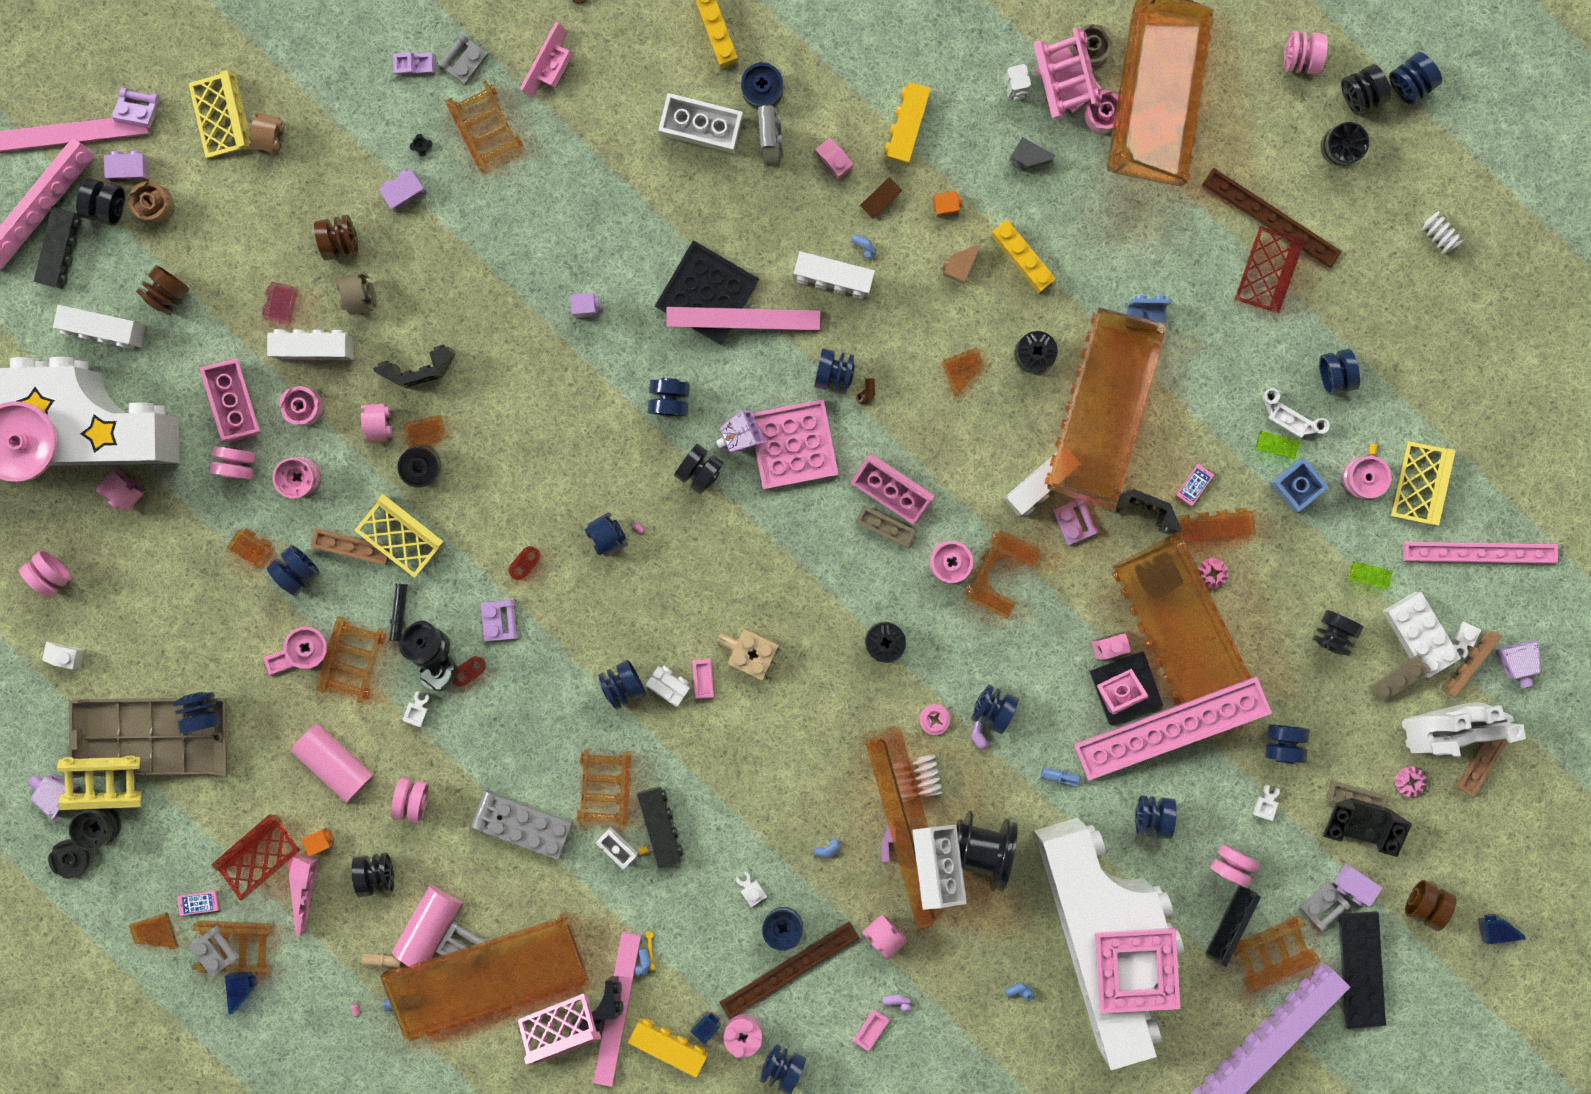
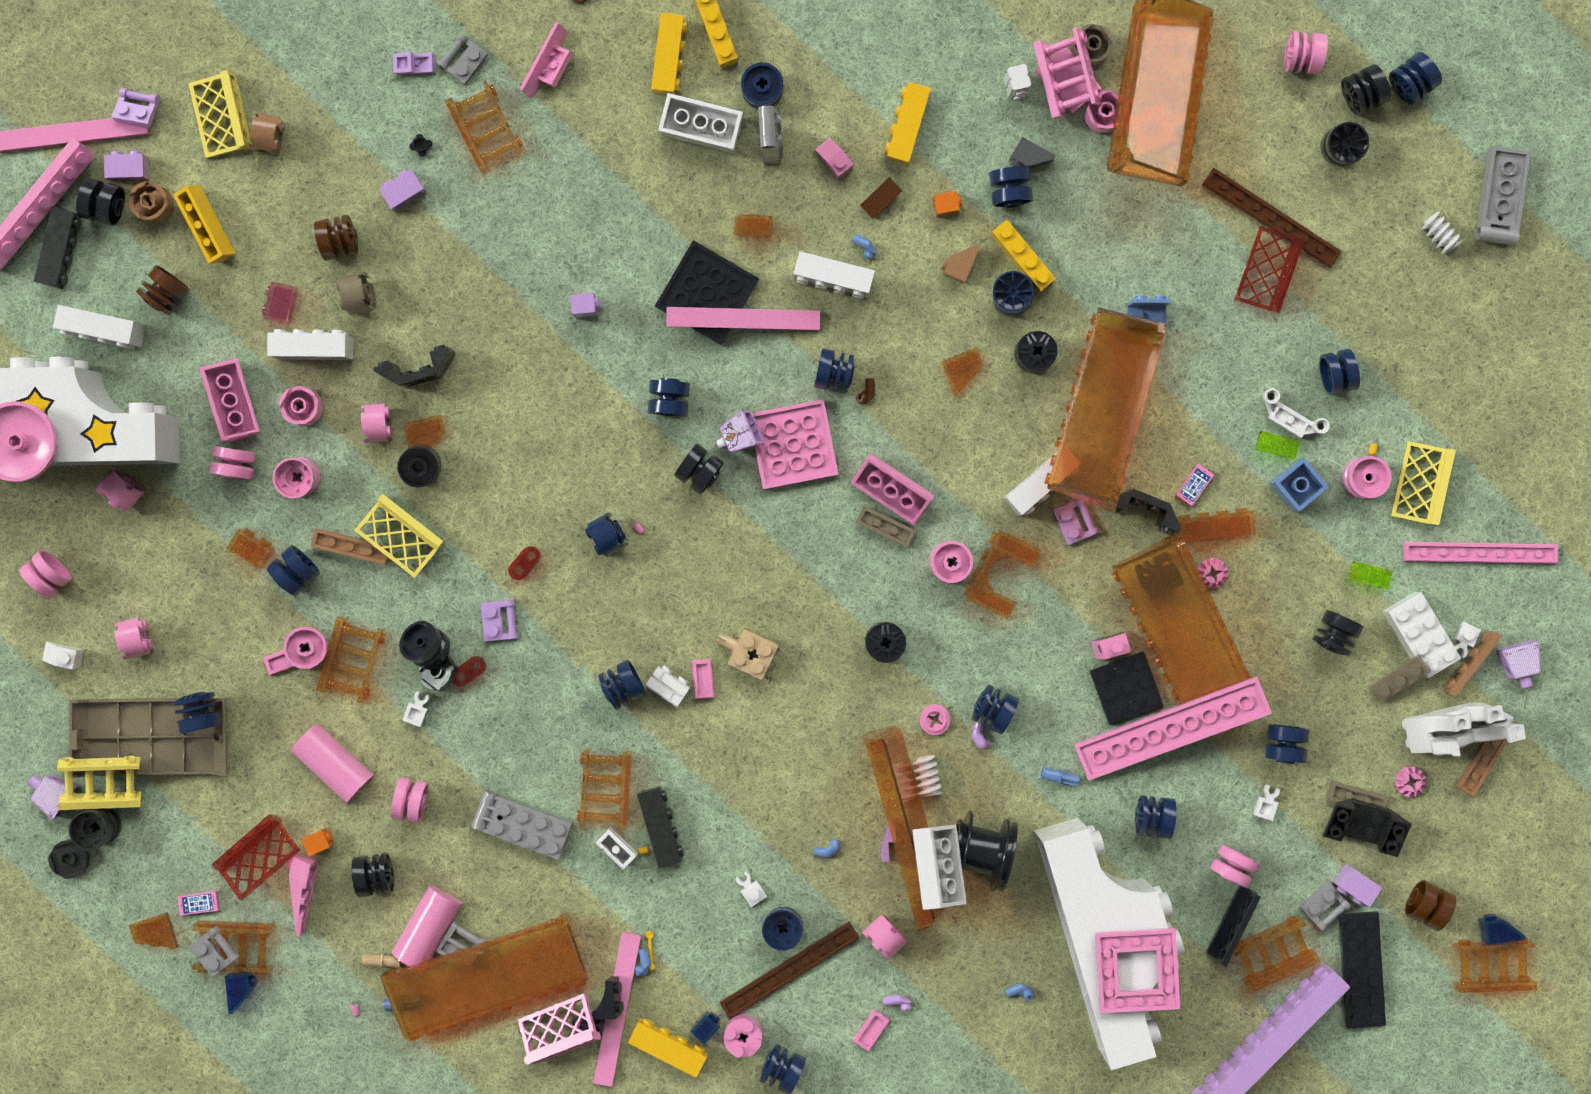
(133, 638): none -> bright pink brick
(204, 224): none -> yellow brick
(396, 635): black pin -> none
(668, 53): none -> yellow brick
(753, 225): none -> clear orange slope
(1010, 181): none -> dark blue wheel
(1012, 293): none -> dark blue wheel
(1122, 691): bright pink slope -> none
(1502, 195): none -> light grey hinge
(1503, 982): none -> clear orange fence

